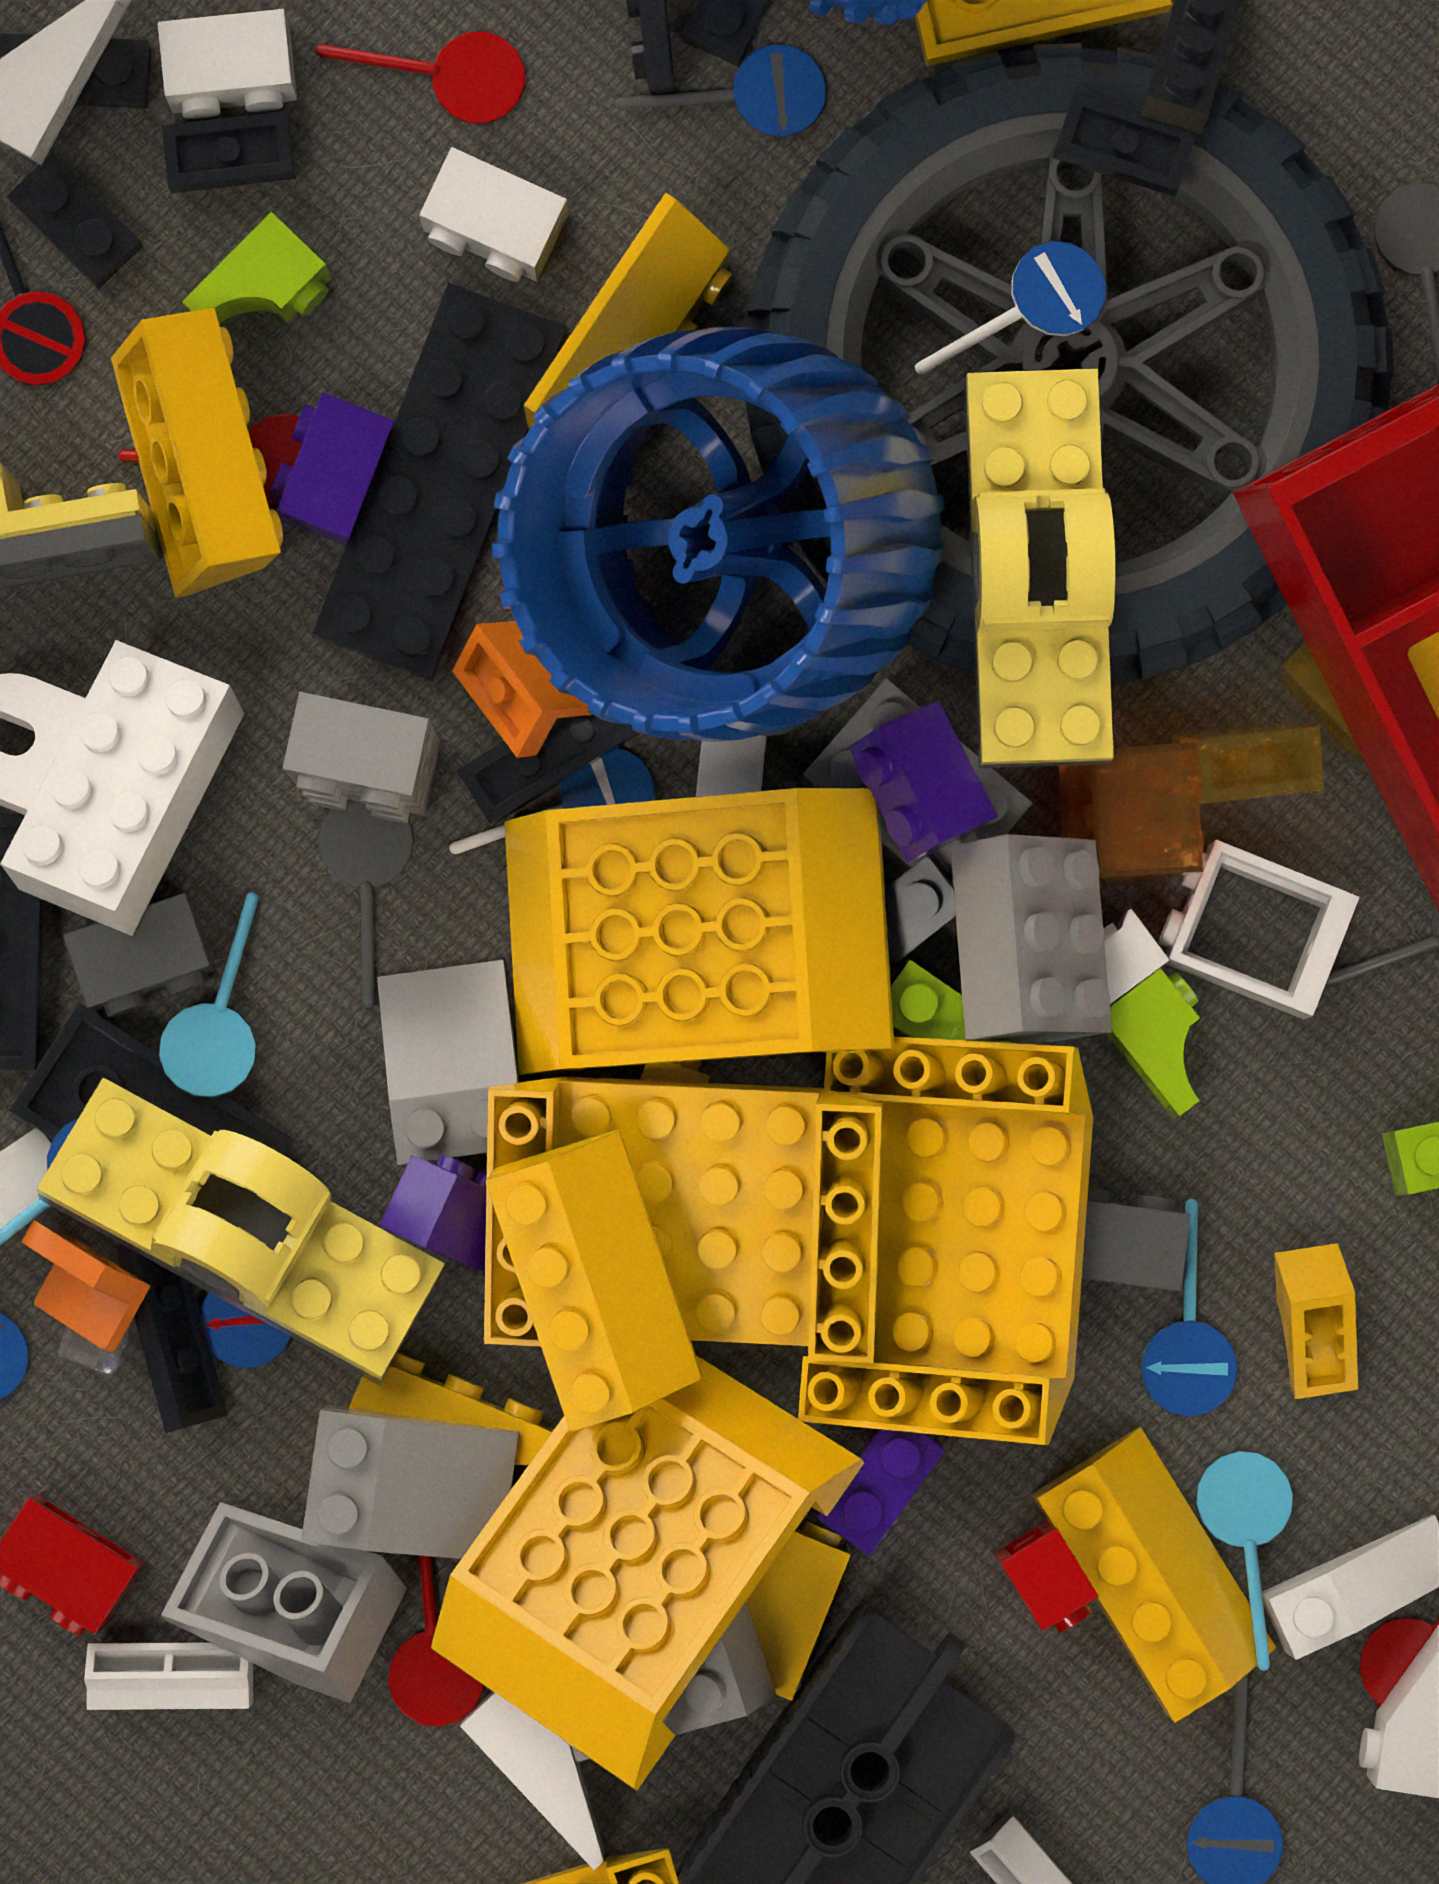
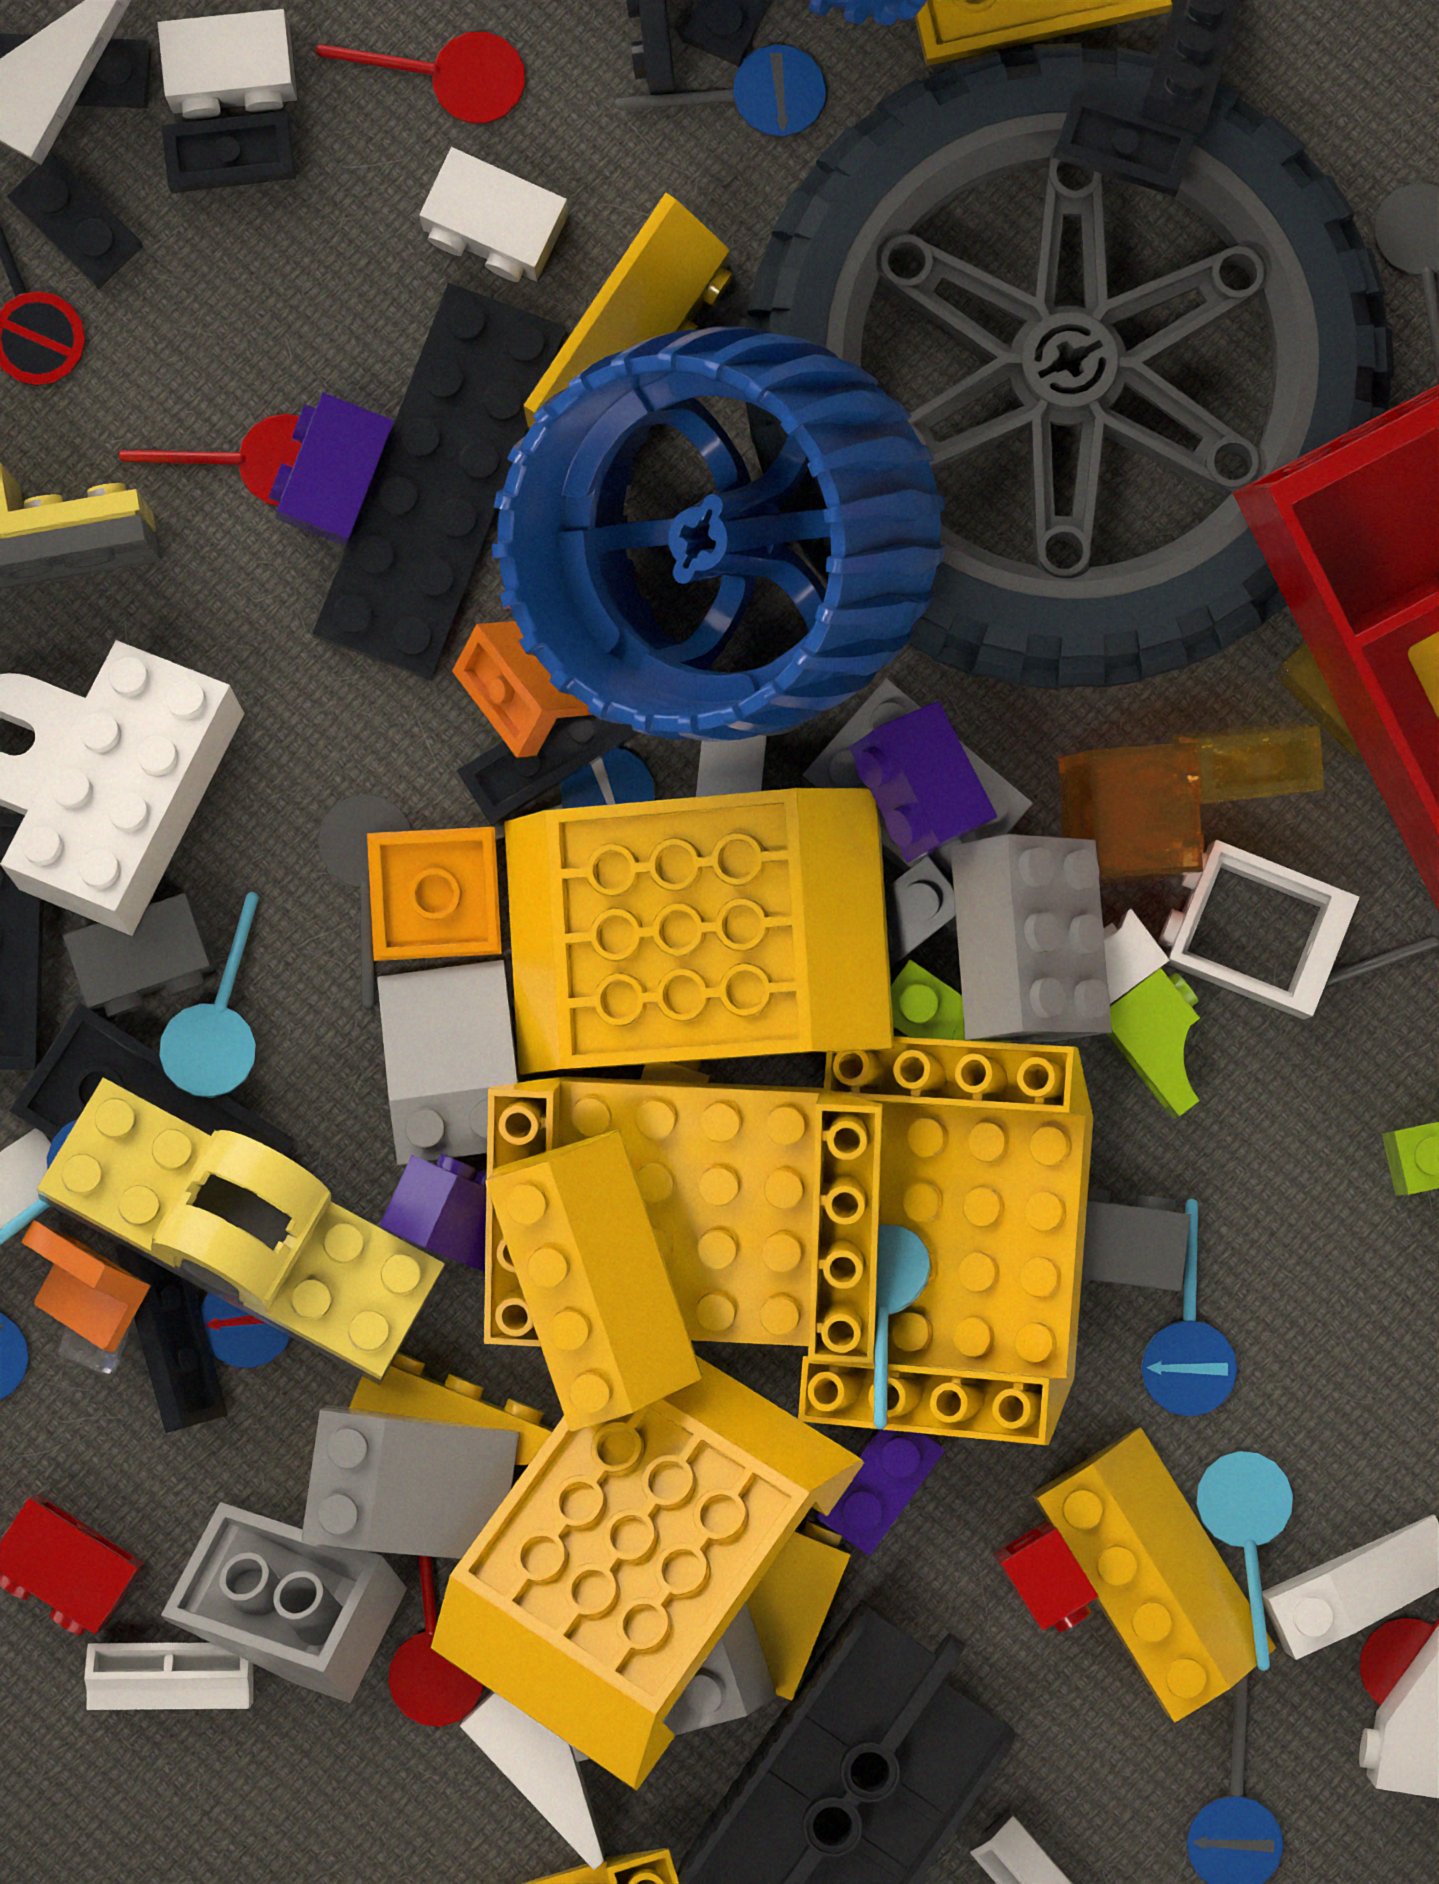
(196, 450): yellow slope -> none
(265, 274): lime arch -> none
(361, 756): light grey brick -> none
(434, 893): none -> light orange tile
(901, 1278): none -> medium azure piece
(1039, 568): light yellow piece -> none
(1052, 289): blue piece -> none
(1317, 1320): yellow arch -> none

